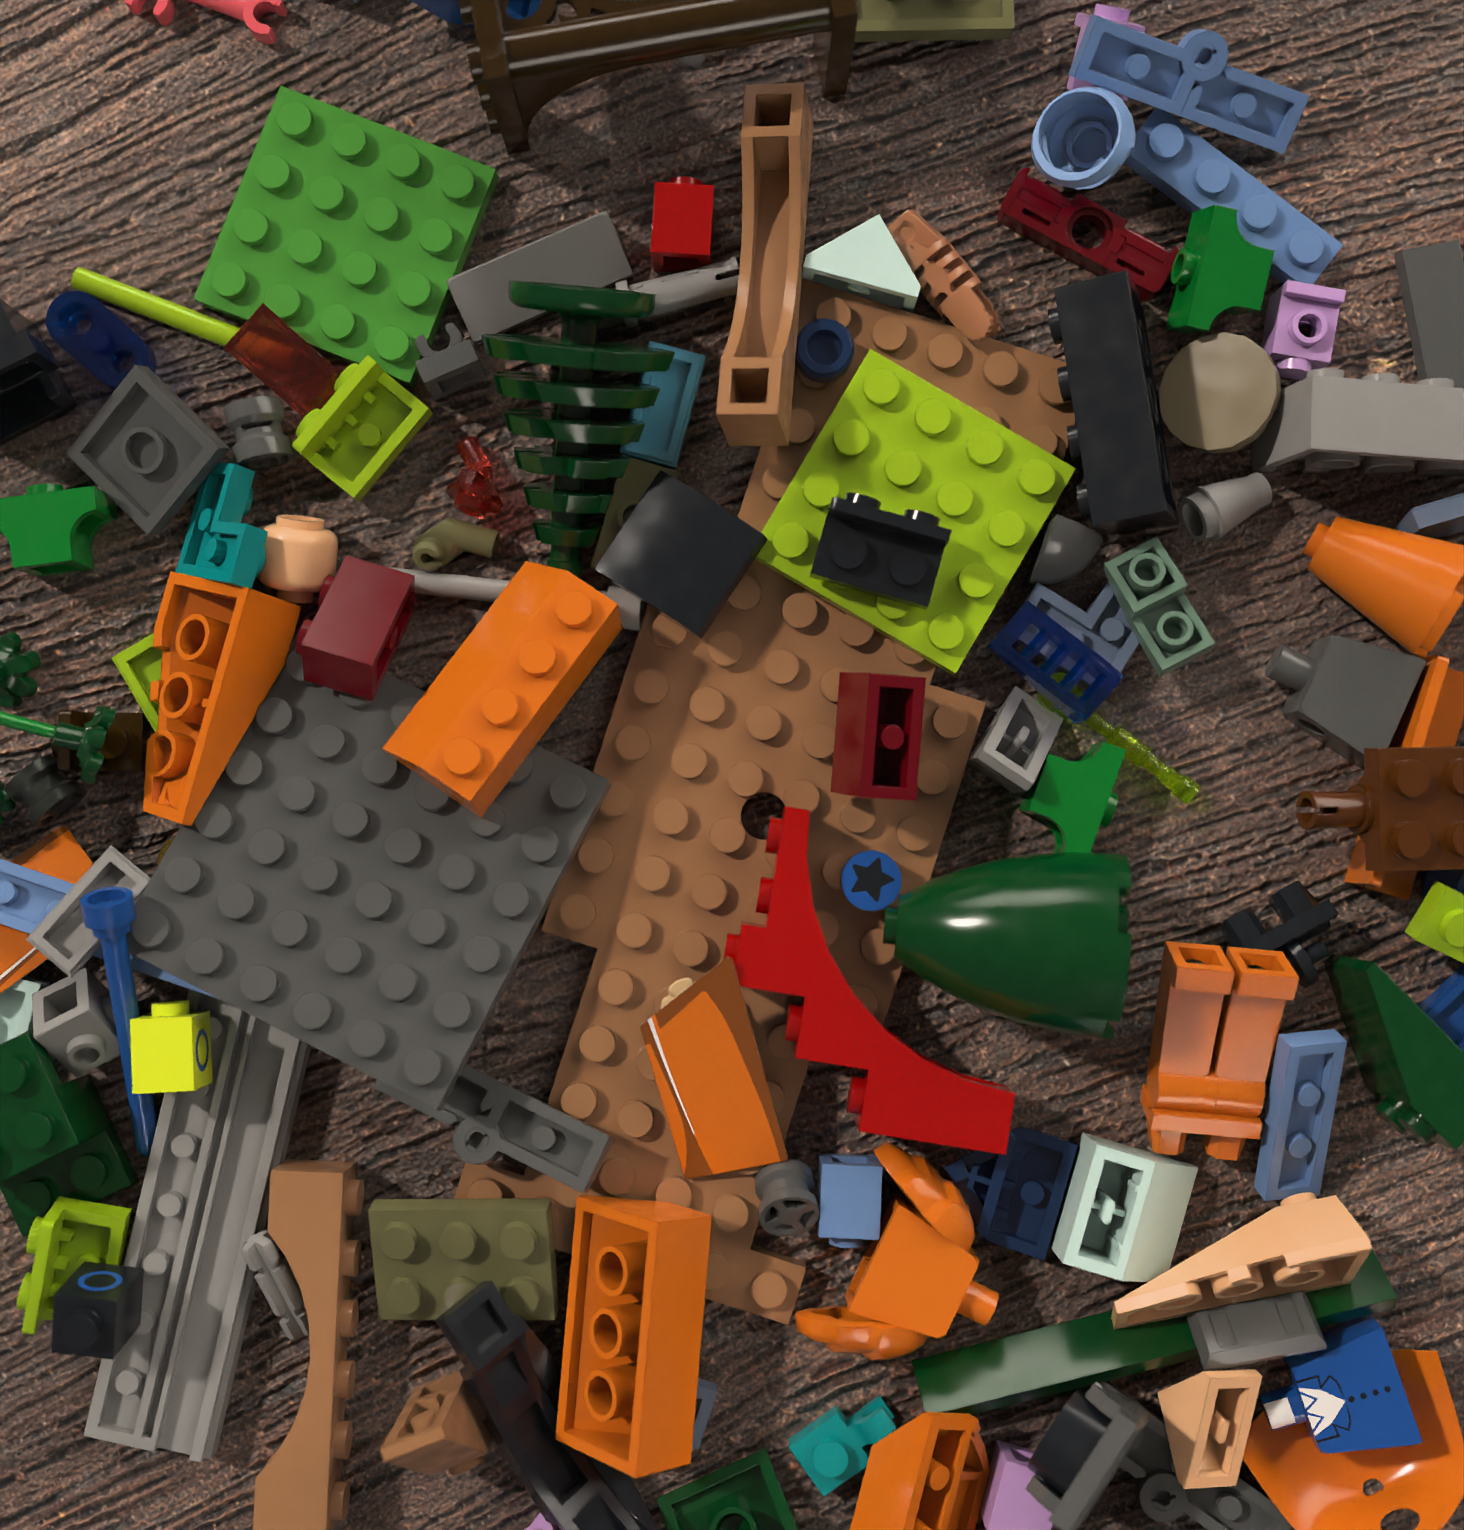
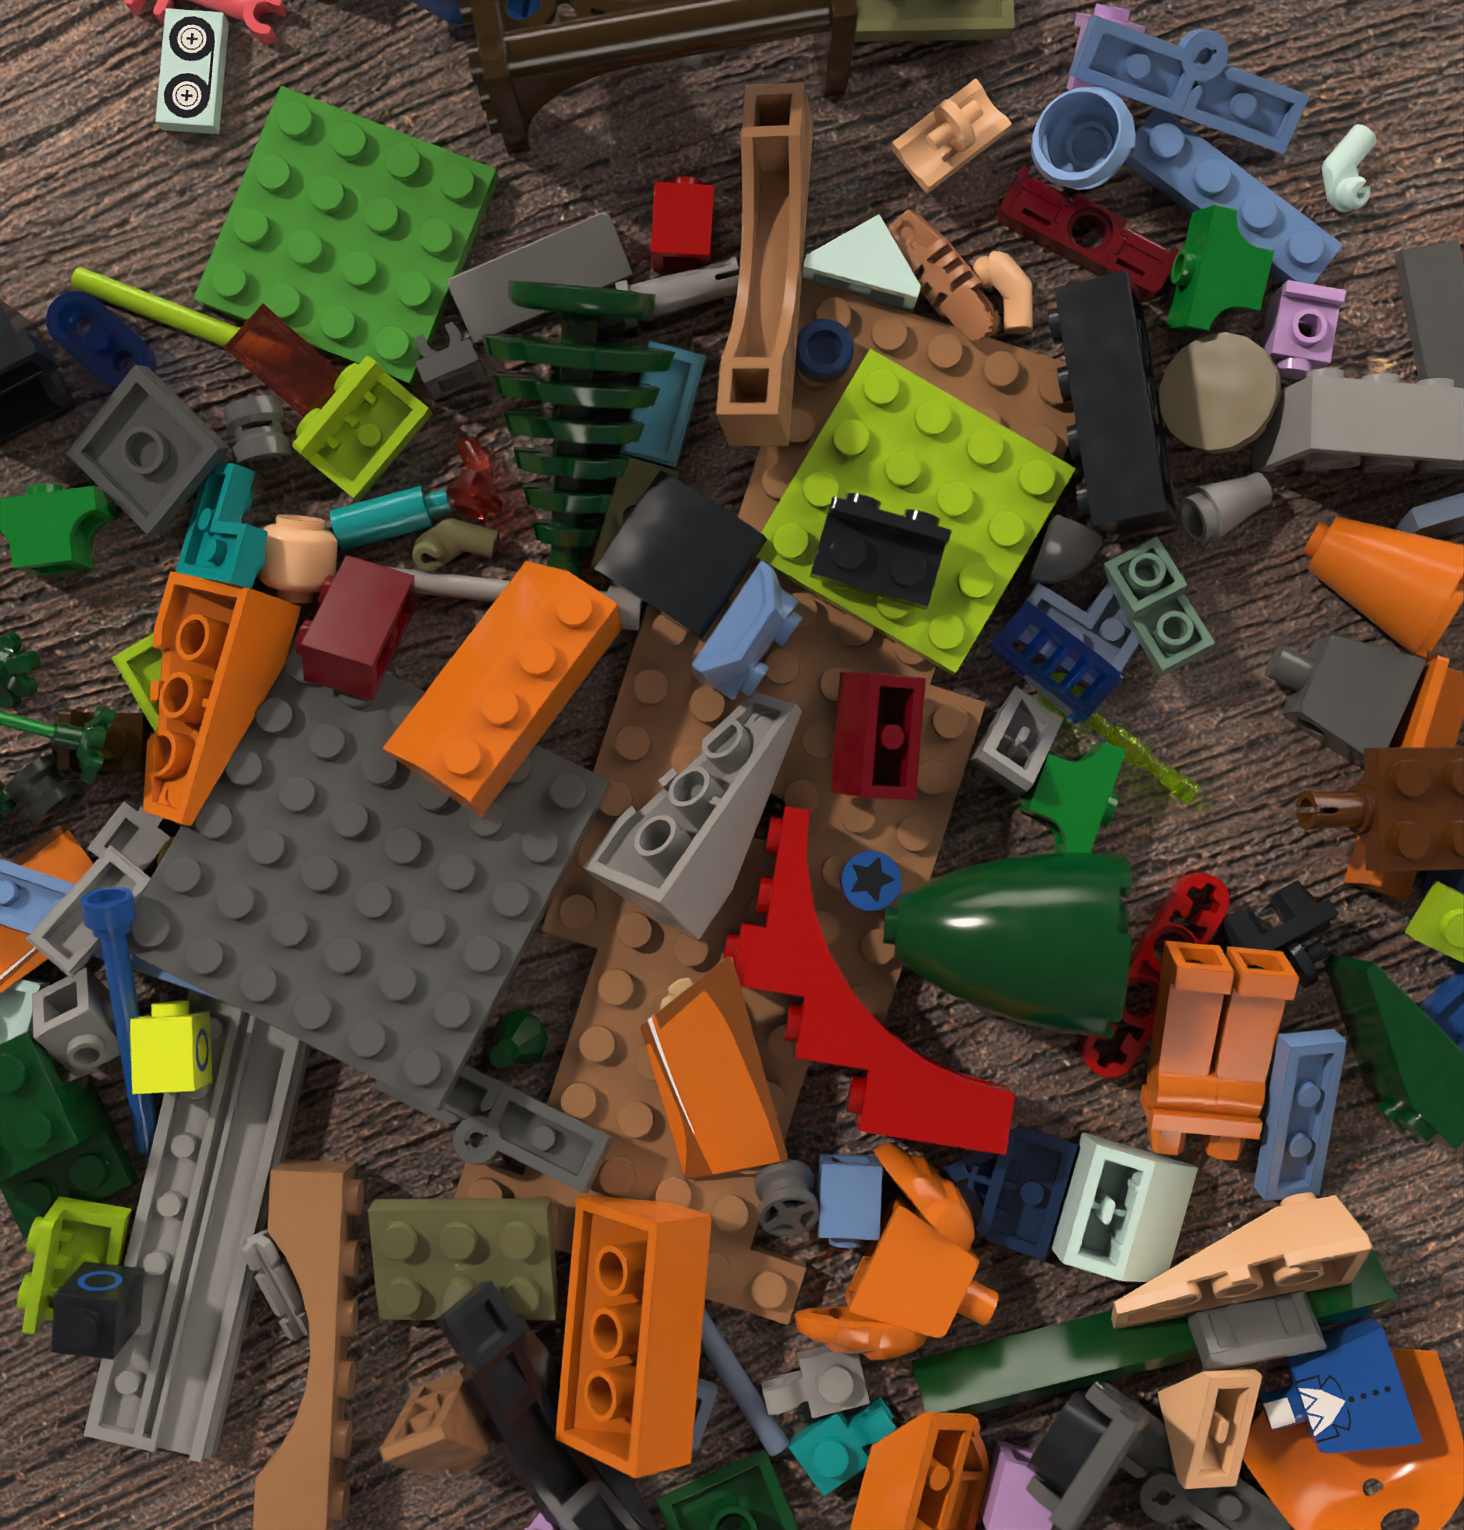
(134, 835): none -> light grey plate
(192, 71): none -> tile
(387, 516): none -> teal cylinder
(518, 1039): none -> dark green rock
(692, 837): none -> light grey wedge
(741, 1388): none -> sand blue bar
(751, 625): none -> medium blue slope
(825, 1380): none -> light grey plate
(950, 136): none -> light nougat hips
(1014, 286): none -> light nougat arm
(1146, 969): none -> red beam
(1340, 170): none -> light aqua arm

